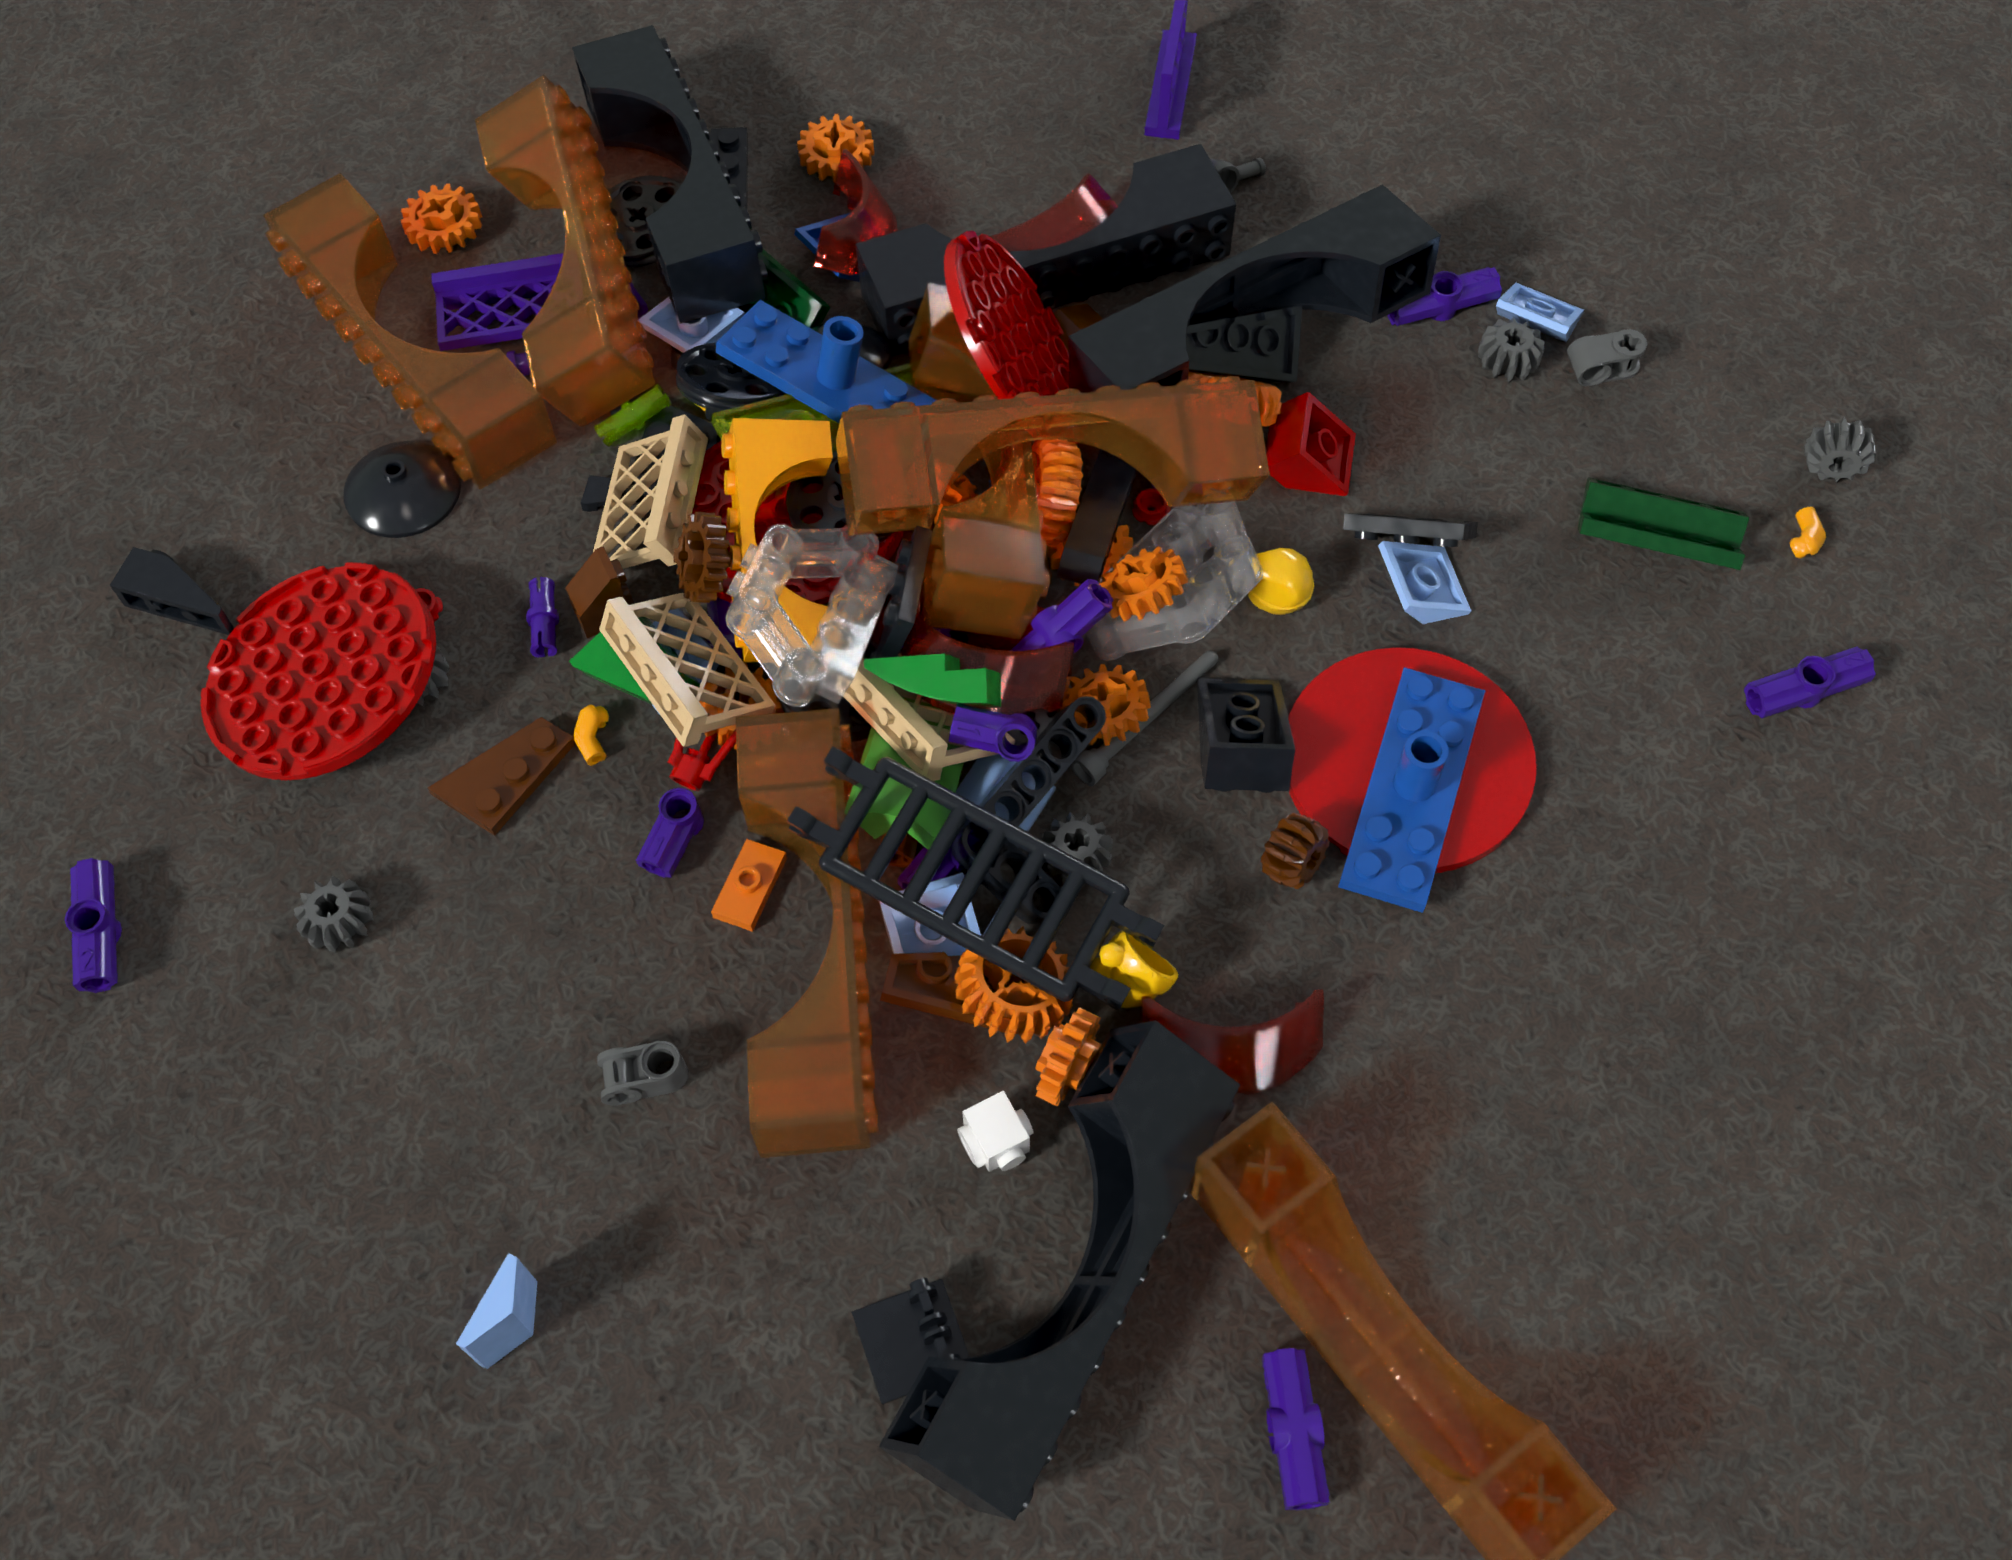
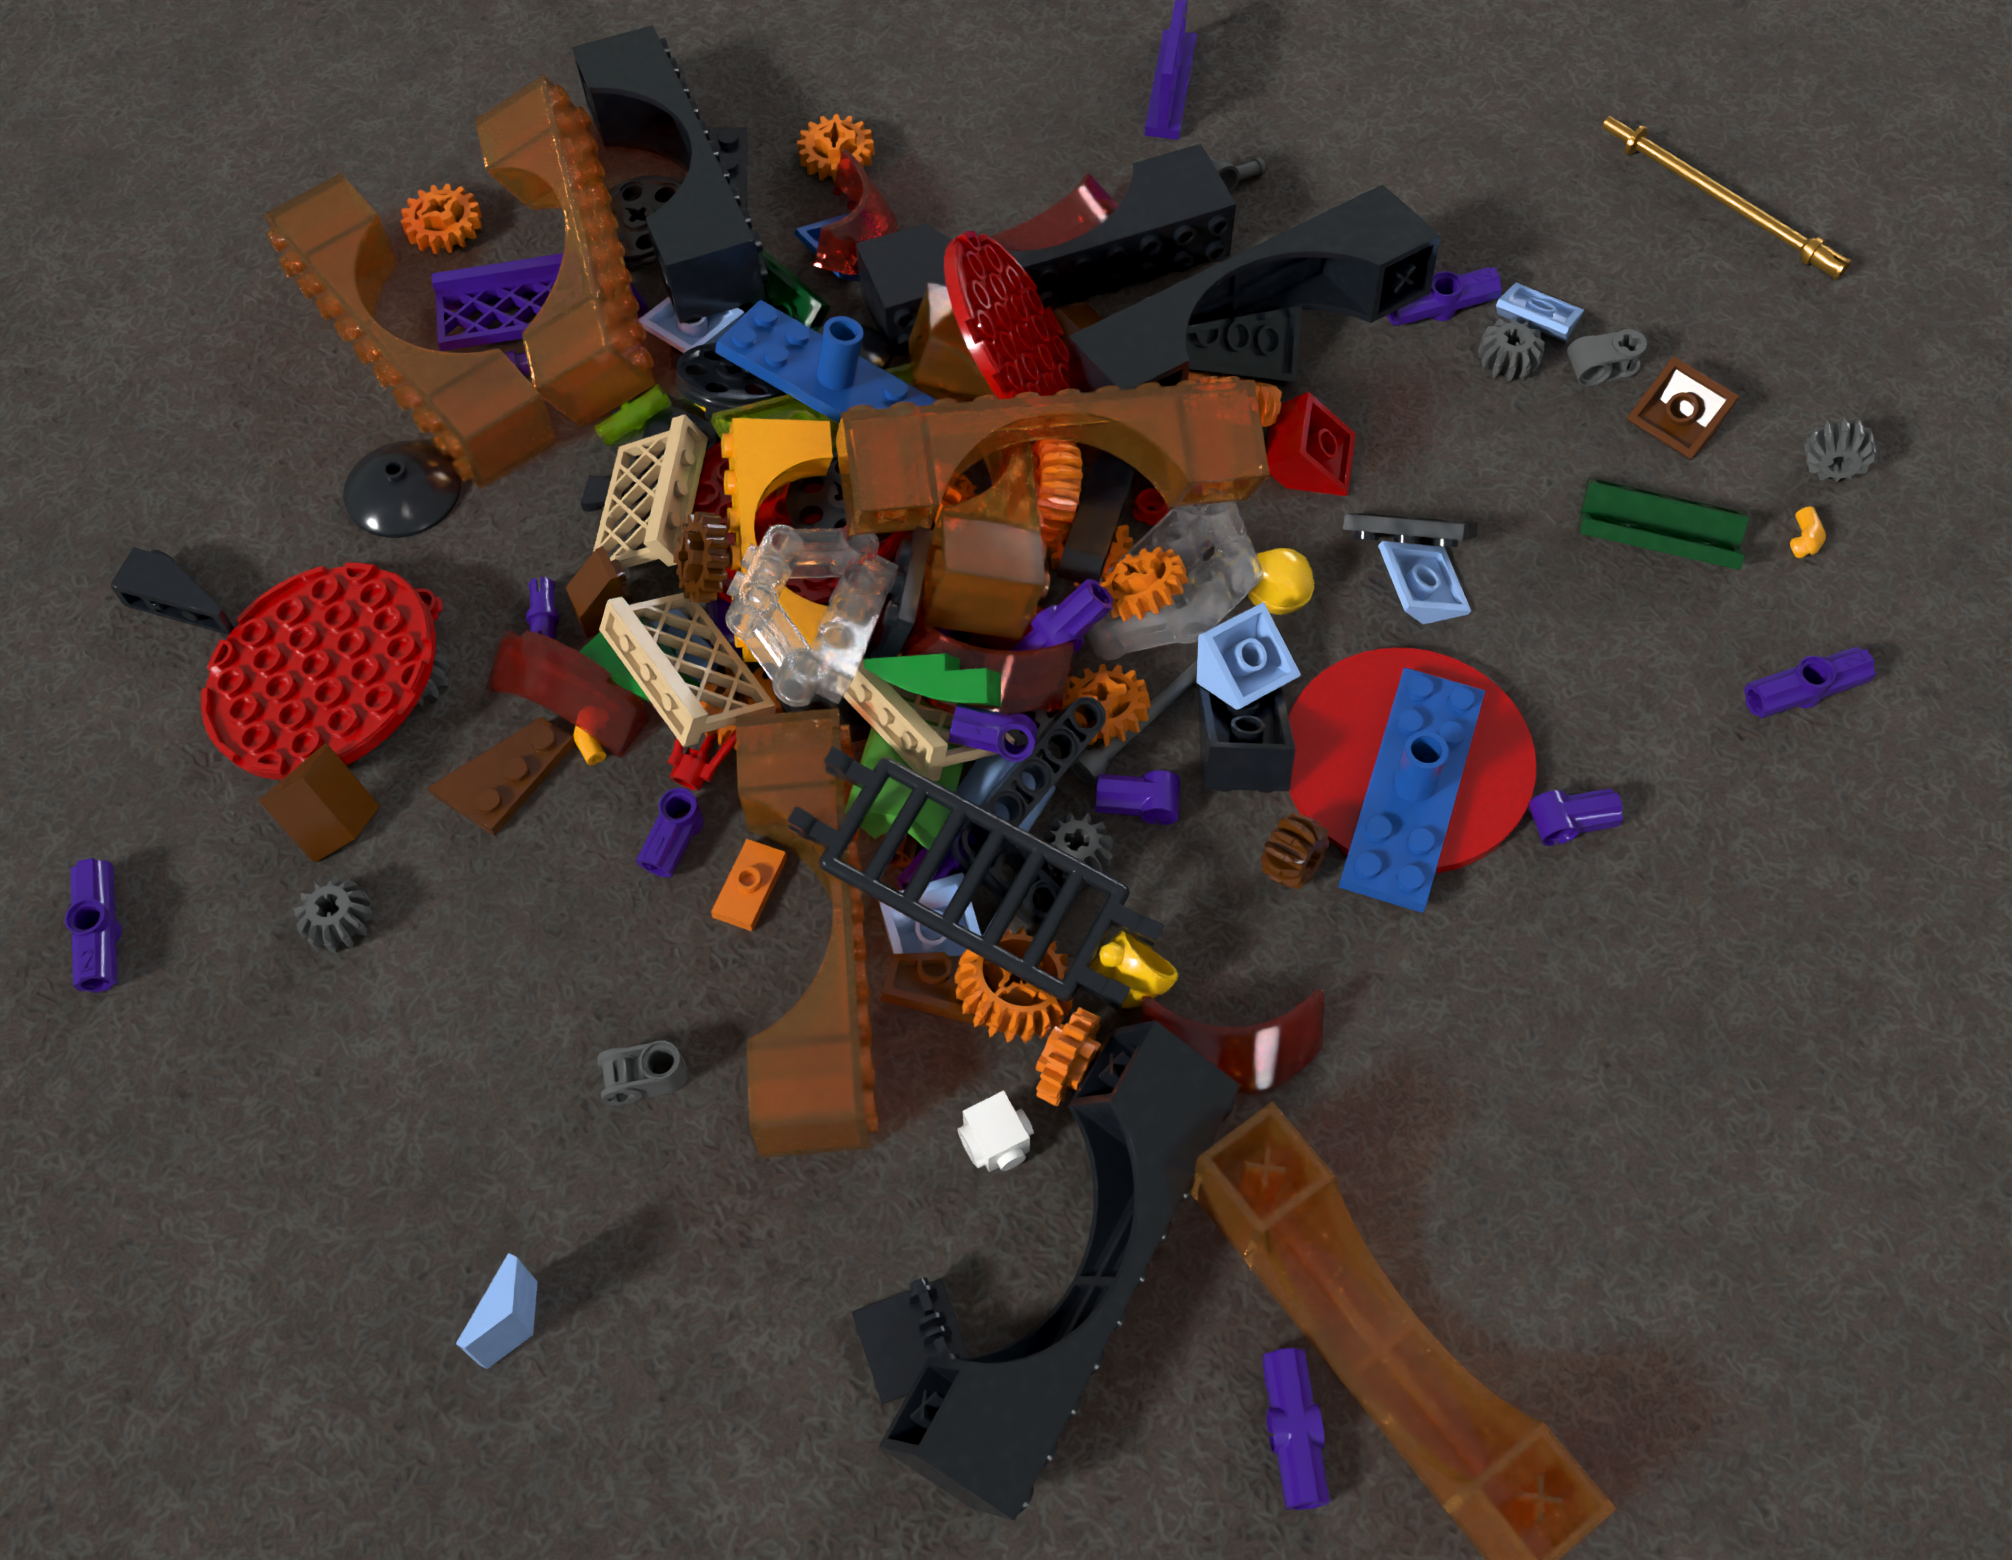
(320, 804): none -> reddish brown slope
(569, 686): none -> clear red windscreen
(1150, 797): none -> dark purple piece
(1244, 658): none -> light blue slope
(1565, 817): none -> dark purple piece
(1683, 408): none -> reddish brown slope
(1810, 250): none -> pearl gold bar

